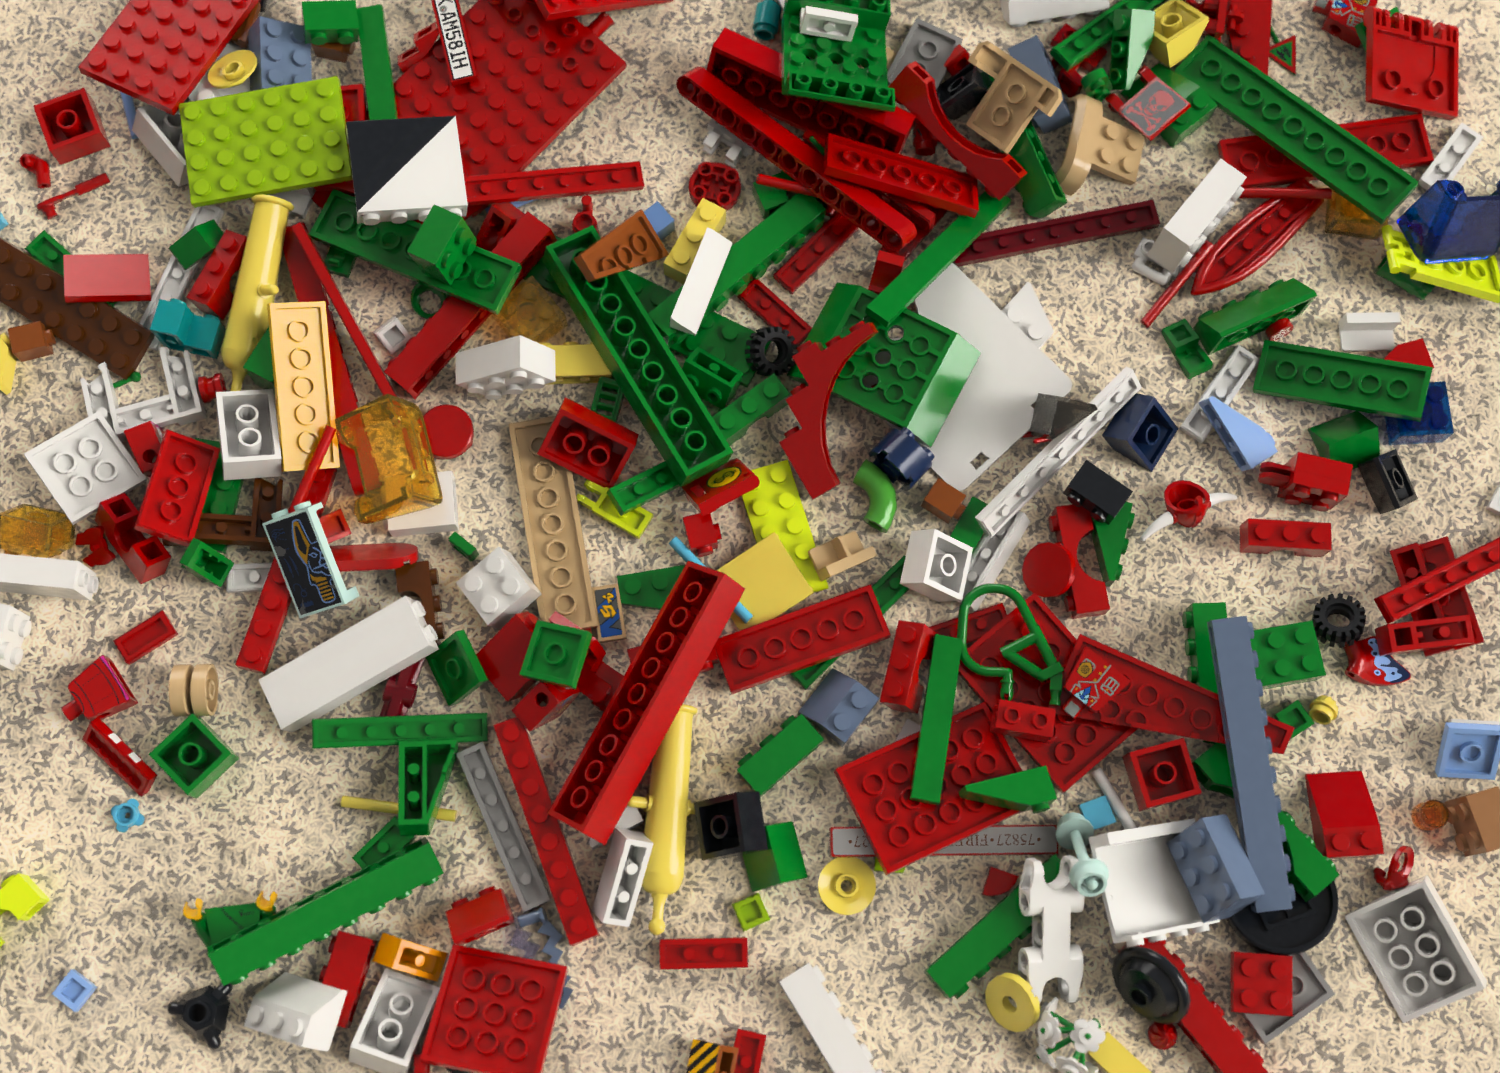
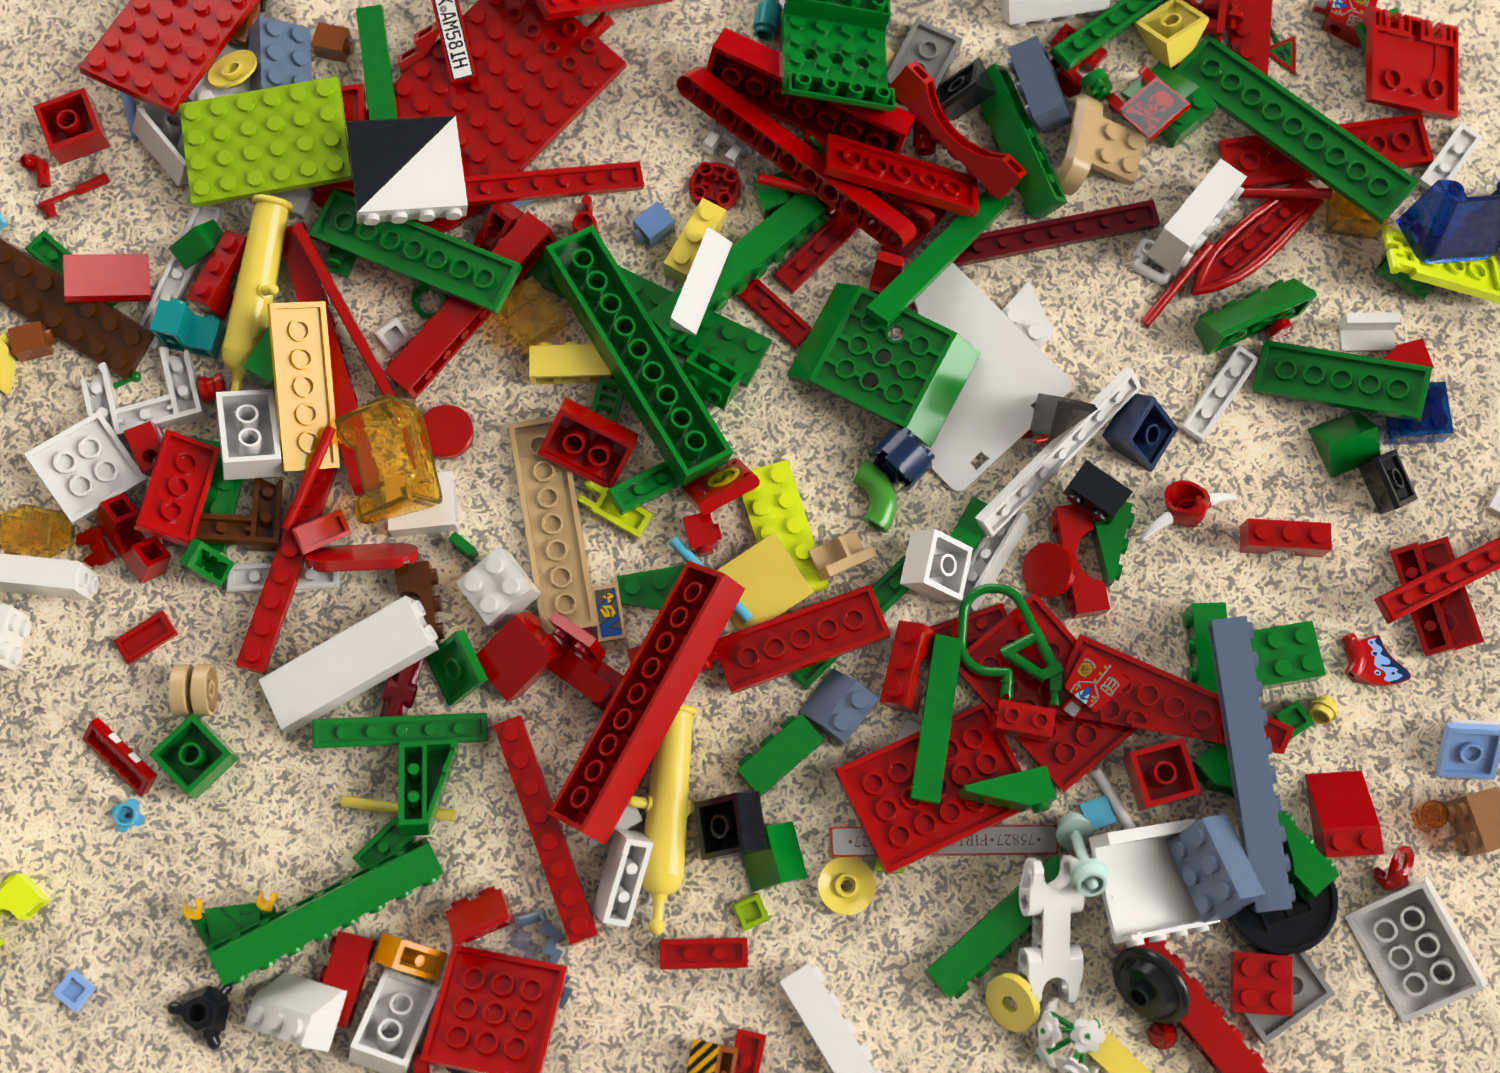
(98, 692): red torso -> none
(307, 560): panel -> none
(330, 22): green brick -> none
(442, 245): green brick -> none
(503, 827): light grey plate -> none
(505, 367): white brick -> none
(556, 654): green plate -> none
(556, 699): red torso -> none
(622, 248): dark orange wing -> none
(757, 353): black tyre -> none
(758, 402): green arch -> none
(820, 368): red arch -> none
(828, 23): white panel -> none
(944, 501): dark orange brick -> none
(957, 60): red slope -> none
(998, 882): red tile -> none
(1011, 97): tan piece -> none
(1130, 42): green slope -> none
(1184, 345): green slope -> none
(1241, 436): light blue slope -> none
(1309, 480): red brick -> none
(1343, 607): black tyre -> none
(1424, 635): red slope -> none

